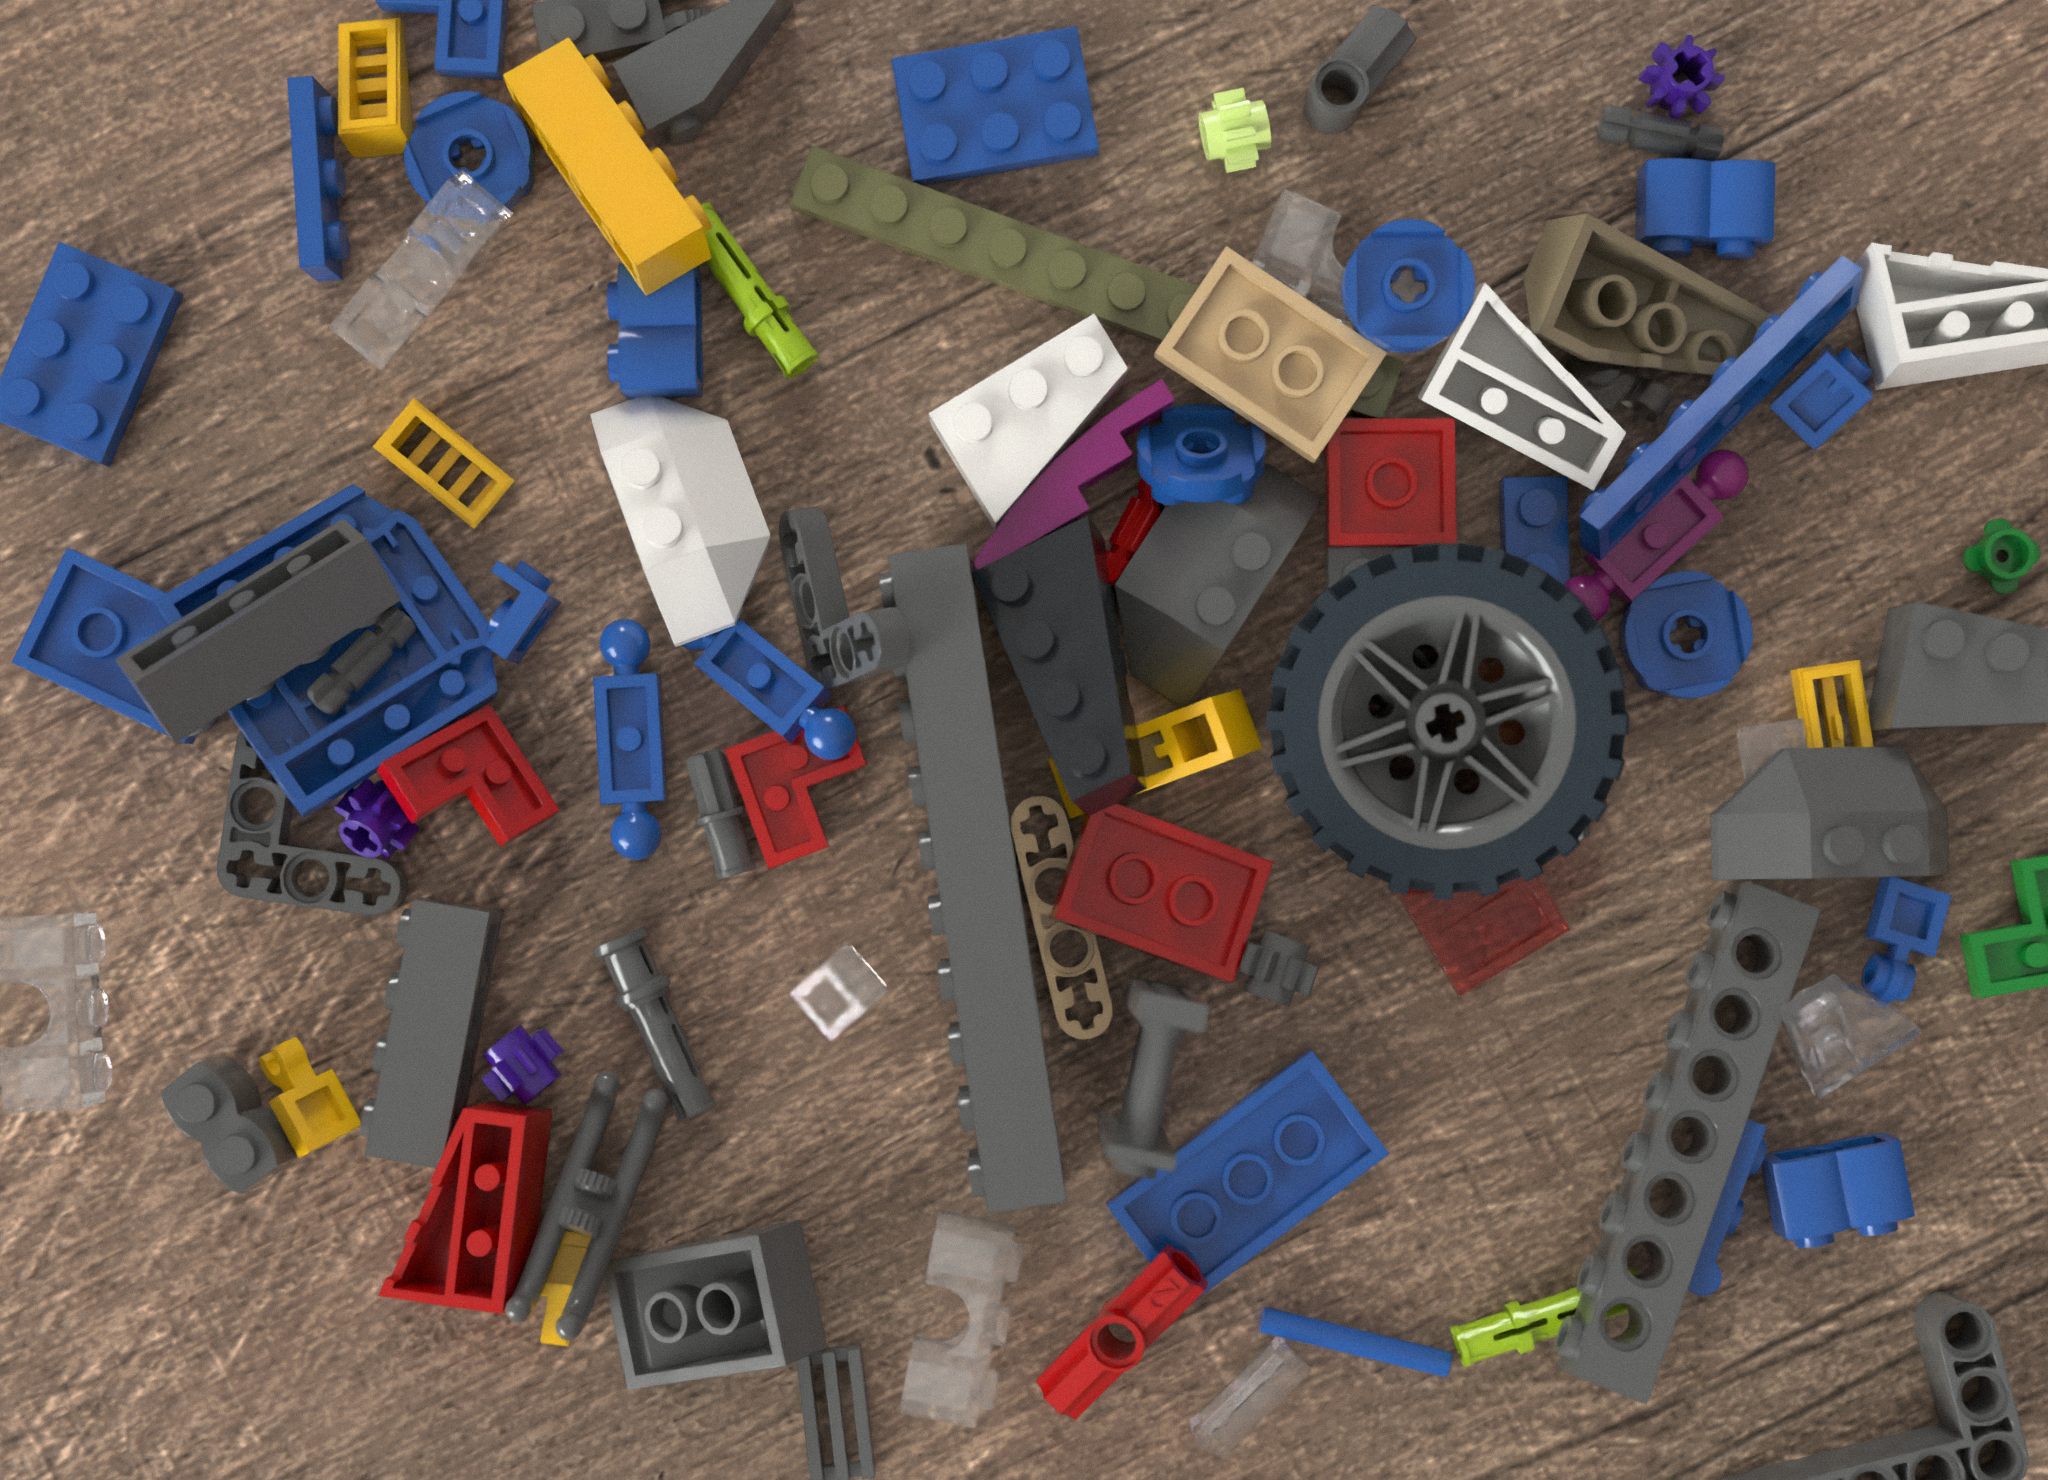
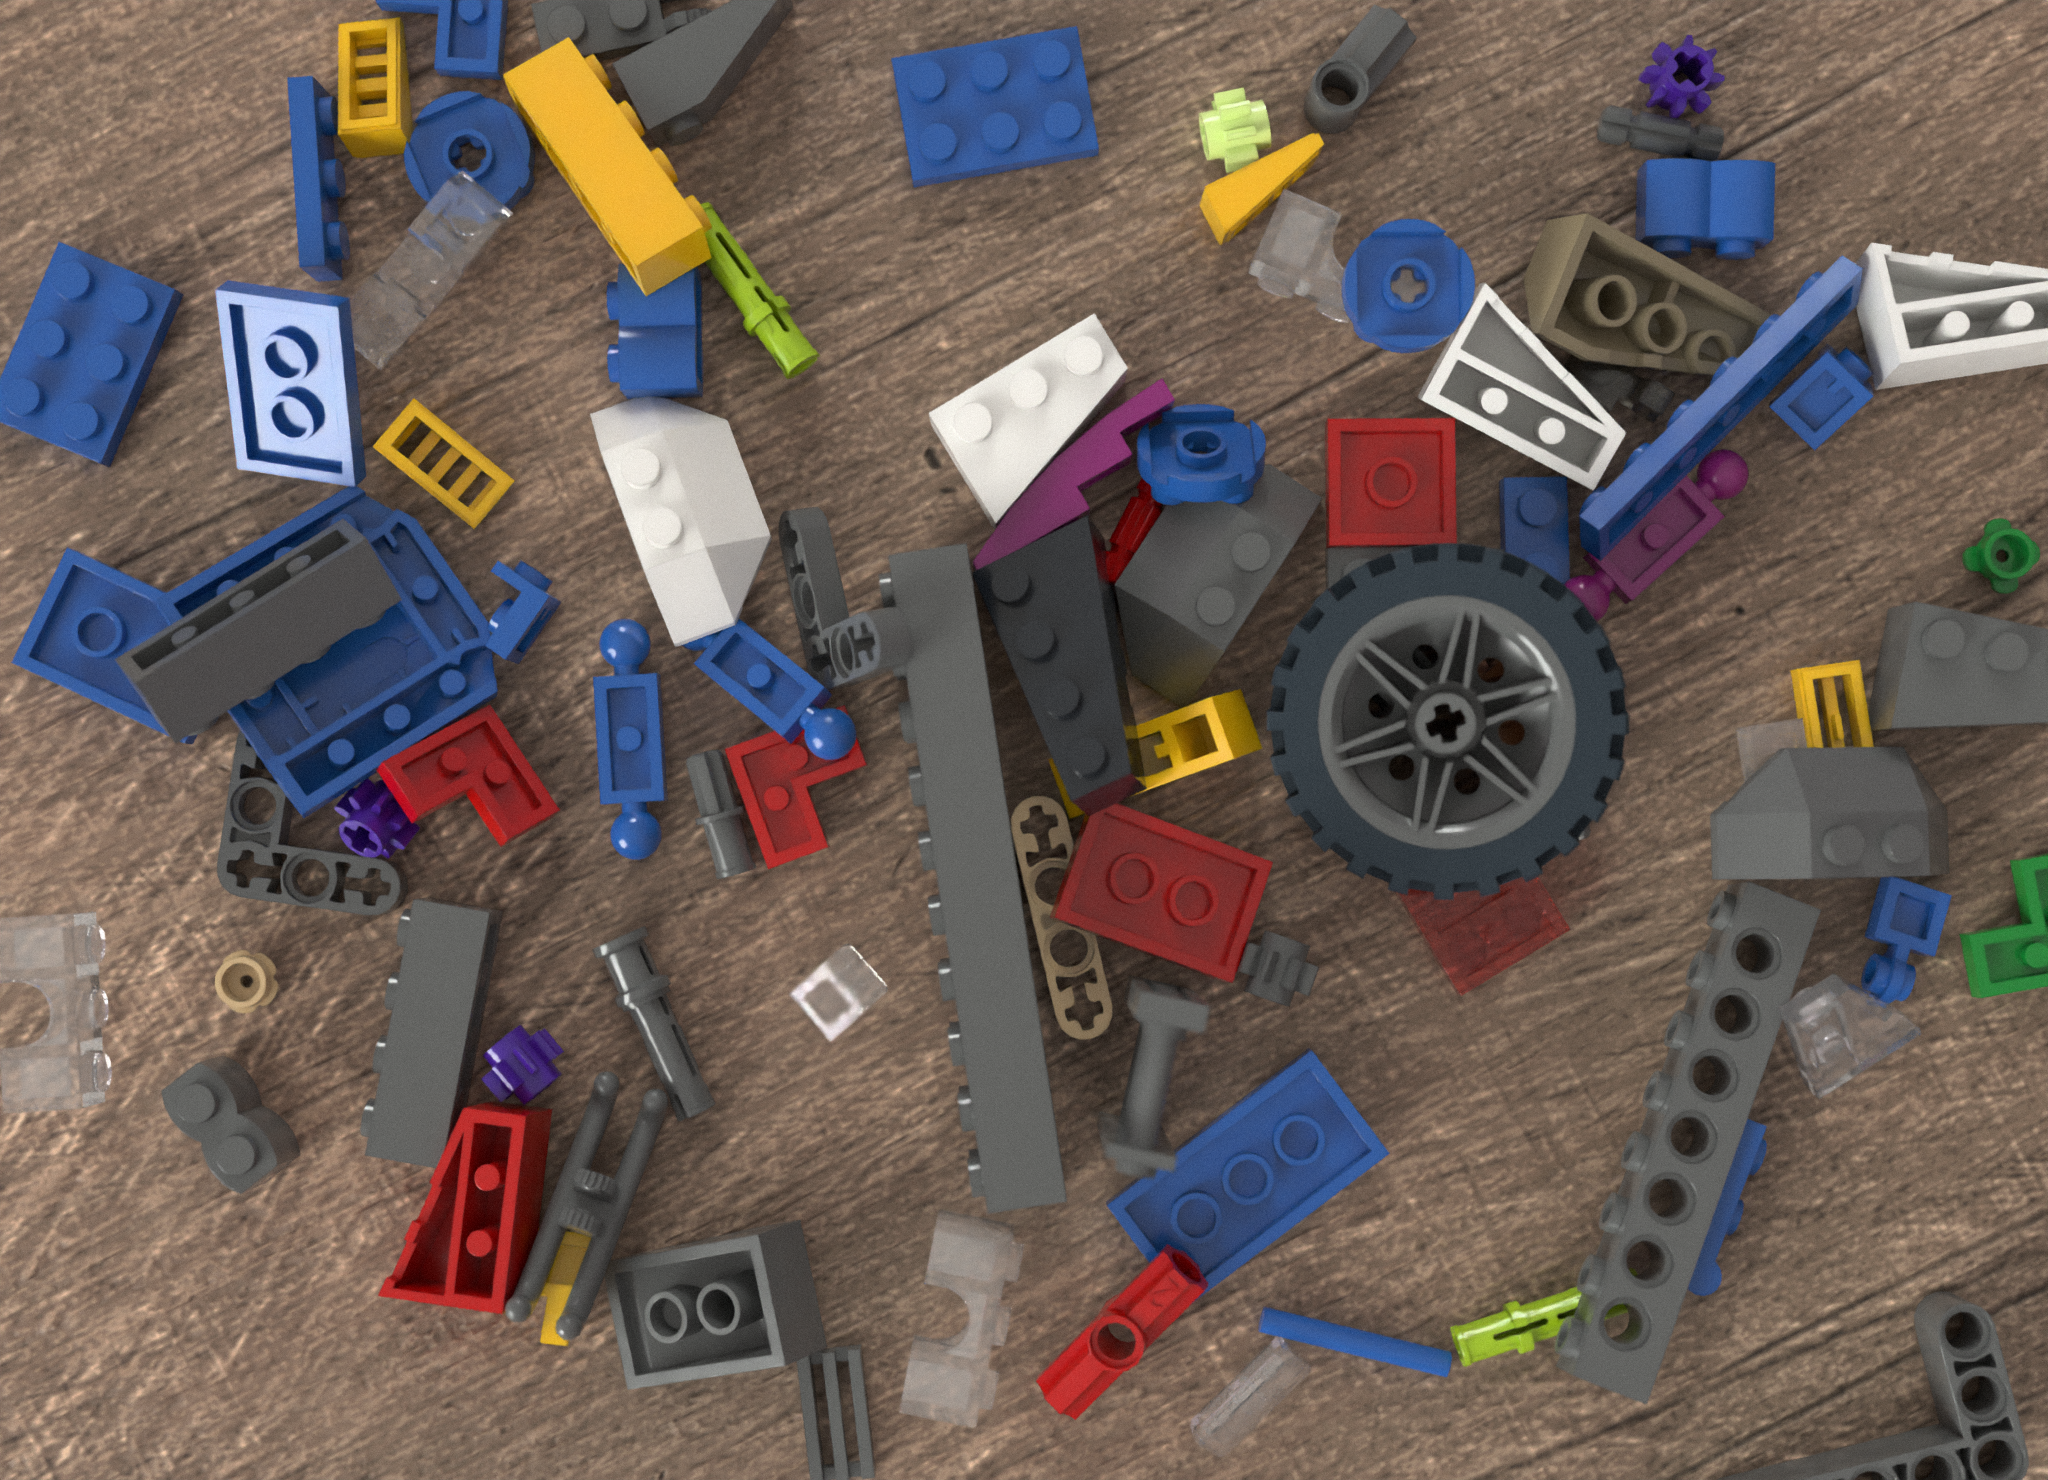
(230, 986): none -> tan plate
(292, 382): none -> plate
(312, 1106): yellow plate -> none
(361, 661): dark grey axle -> none
(1013, 254): olive plate -> none
(1242, 195): none -> yellow slope
(1269, 354): tan plate -> none
(1703, 604): blue plate -> none
(1837, 1188): blue brick -> none

